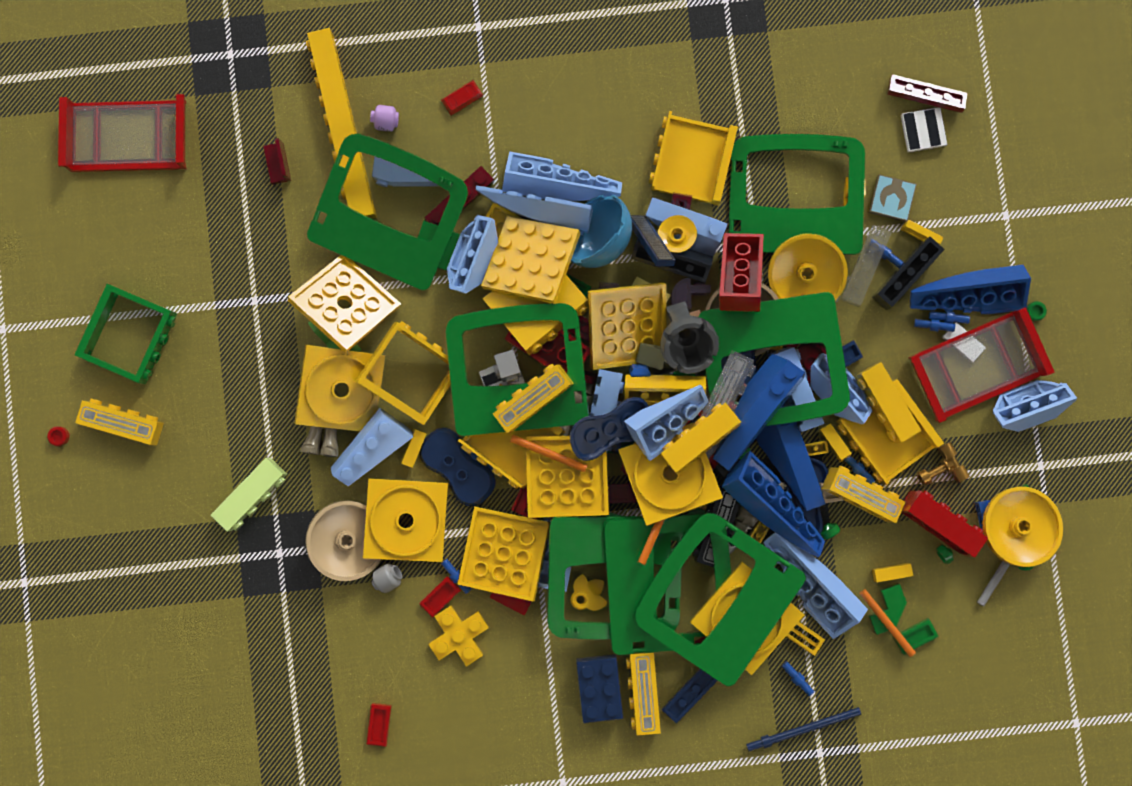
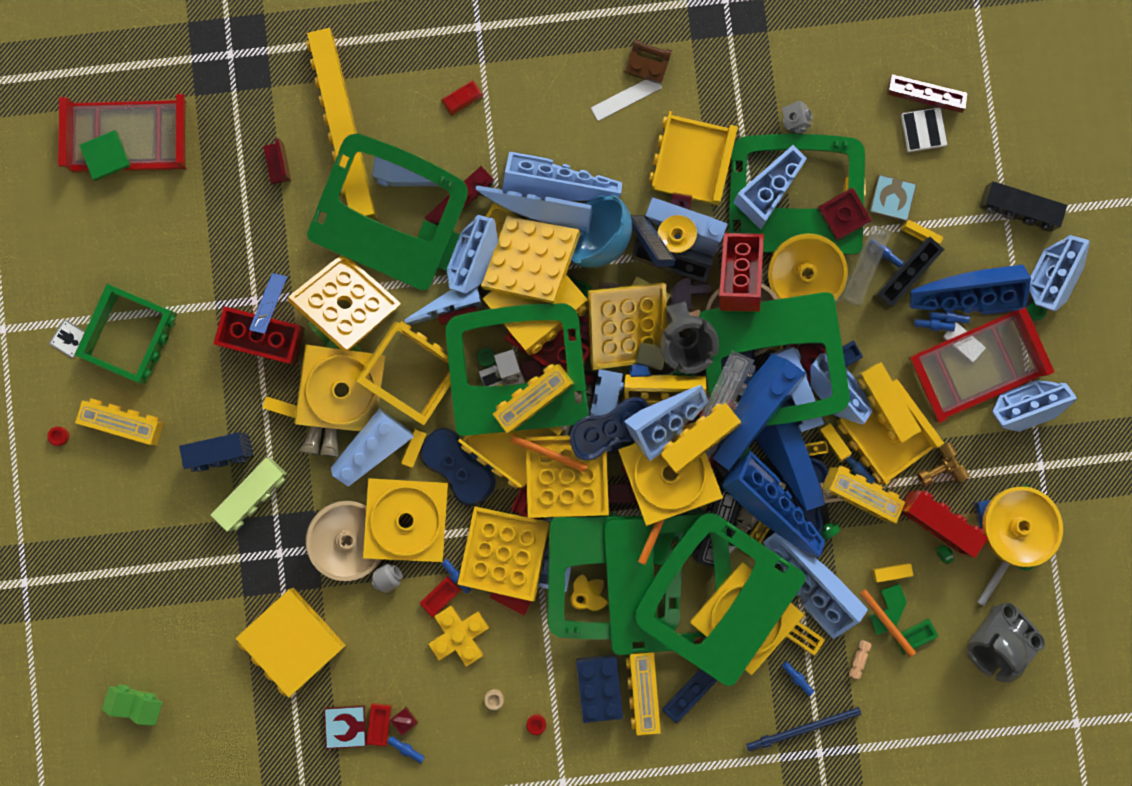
(67, 338): none -> sticker
(105, 155): none -> green tile
(137, 705): none -> bright green brick
(216, 452): none -> dark blue brick
(268, 303): none -> sticker
(278, 343): none -> red brick
(280, 407): none -> yellow piece
(290, 642): none -> yellow panel
(345, 726): none -> tile
(384, 118): lavender head -> none
(404, 721): none -> dark red tile
(405, 749): none -> blue bar
(445, 304): none -> light blue wedge
(445, 318): none -> red tile
(486, 357): none -> green tile
(494, 699): none -> tan tile
(531, 369): none -> dark red tile
(536, 724): none -> red tile
(624, 98): none -> white sticker
(645, 67): none -> reddish brown plate
(766, 190): none -> light blue wedge
(797, 117): none -> light grey brick
(844, 214): none -> dark red tile
(860, 659): none -> light nougat axle
(1005, 642): none -> dark grey piece
(1023, 206): none -> black brick
(1058, 272): none -> light blue wedge

